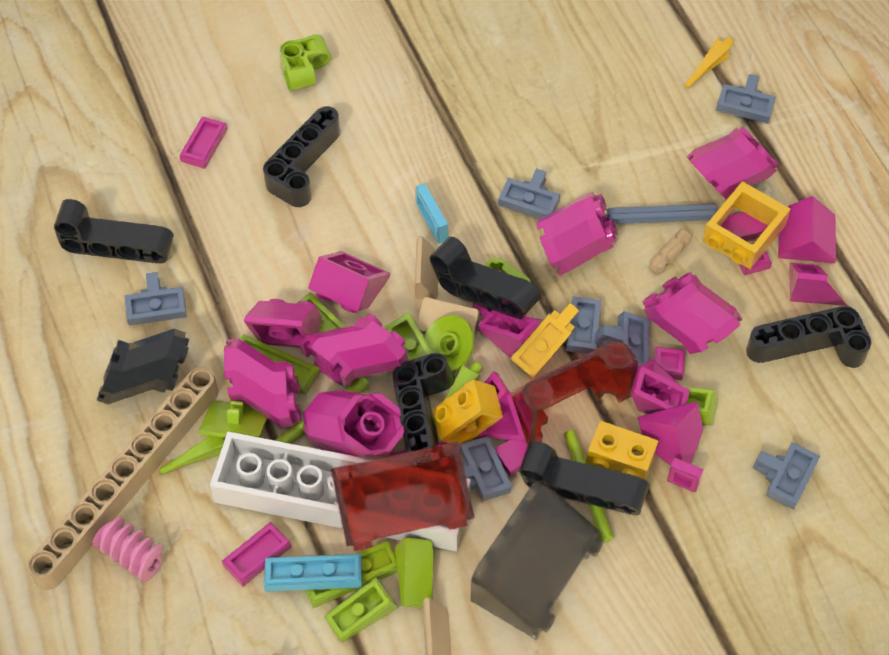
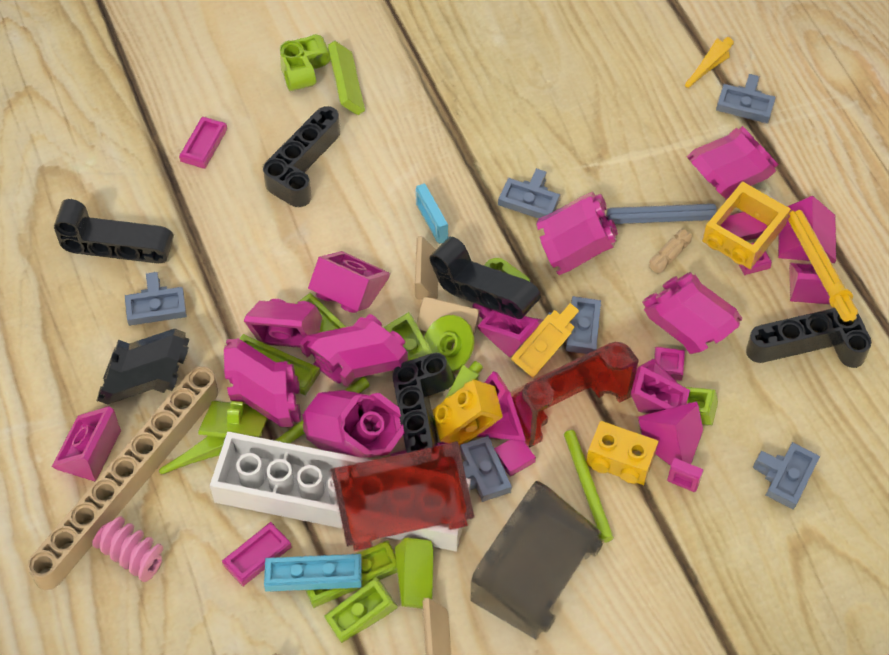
(88, 444): none -> dark pink slope
(346, 78): none -> lime tile
(583, 481): black beam -> none
(631, 331): sand blue hinge -> none
(838, 295): none -> yellow axle

